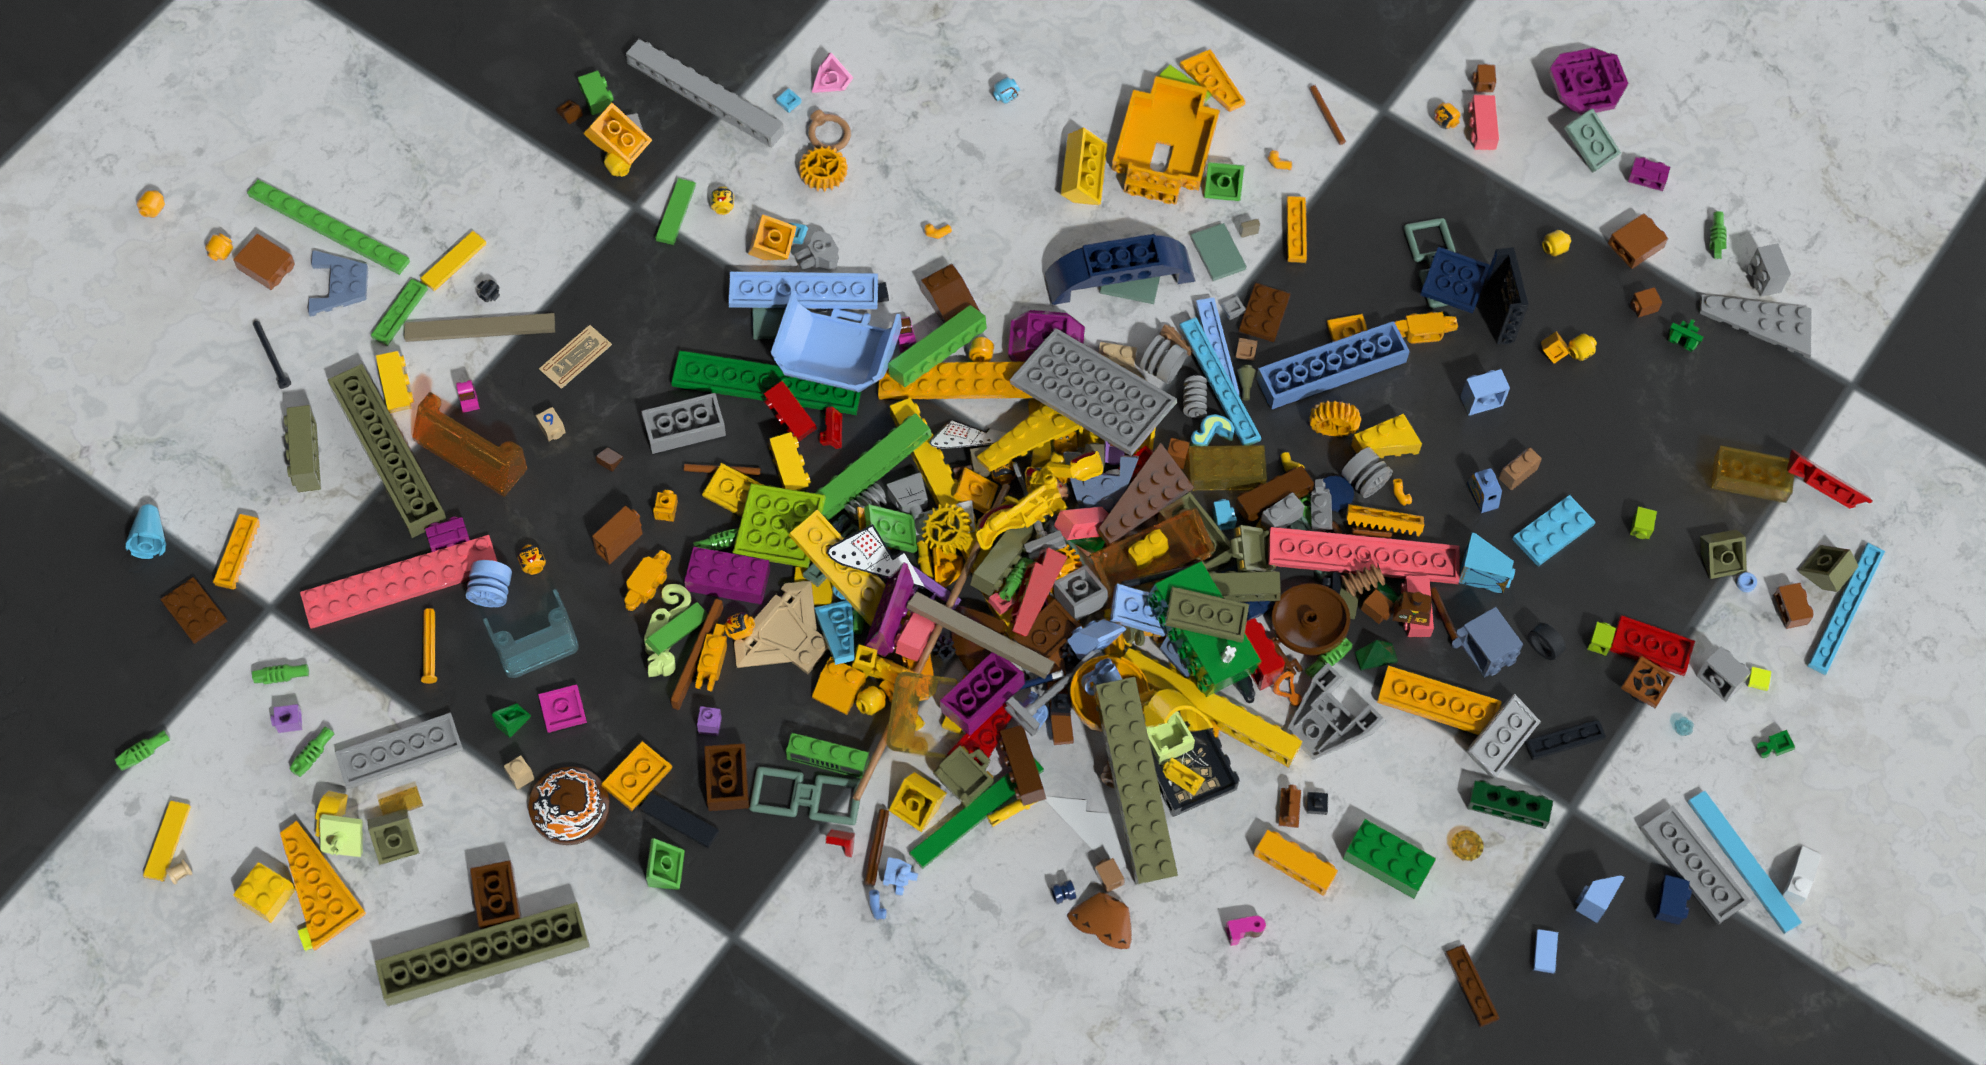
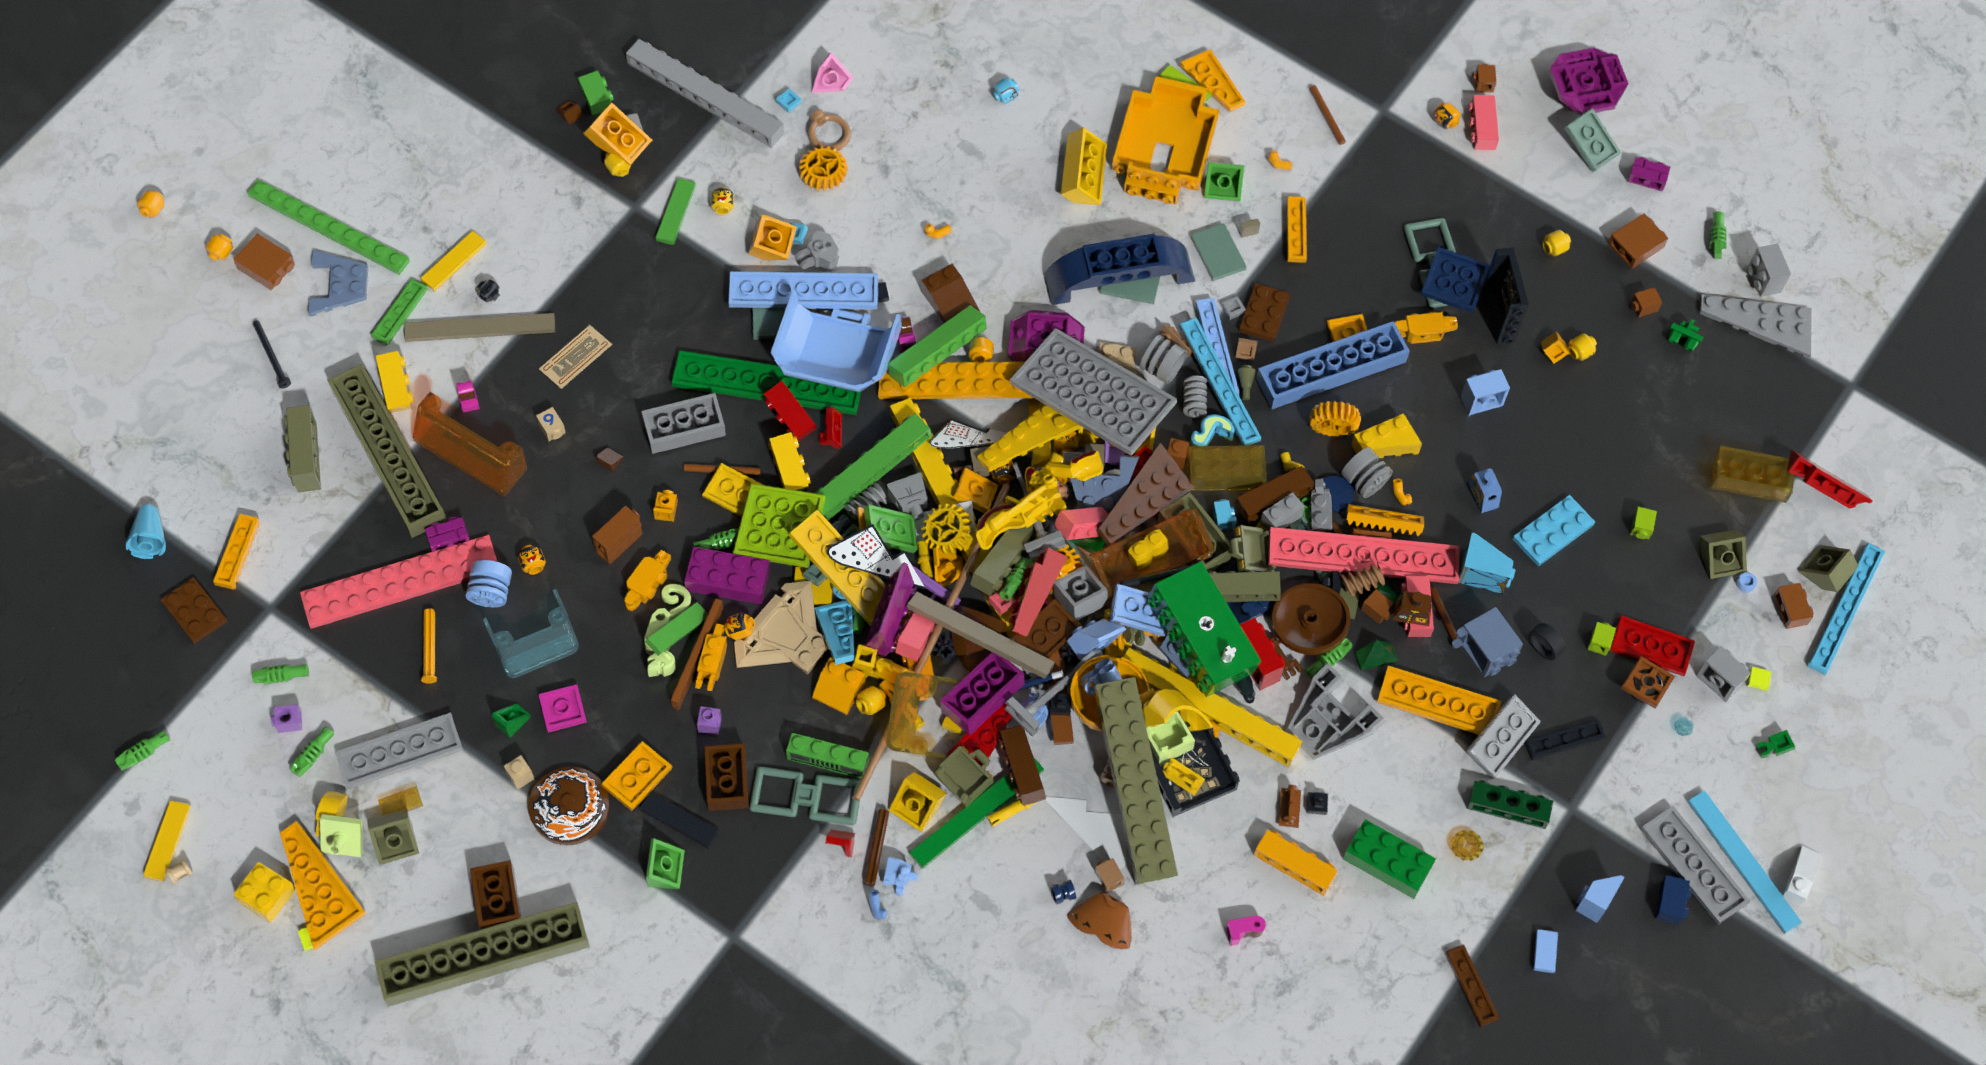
(1206, 614): olive tile -> none
(1295, 698): orange piece -> none
(1520, 468): medium nougat brick -> none

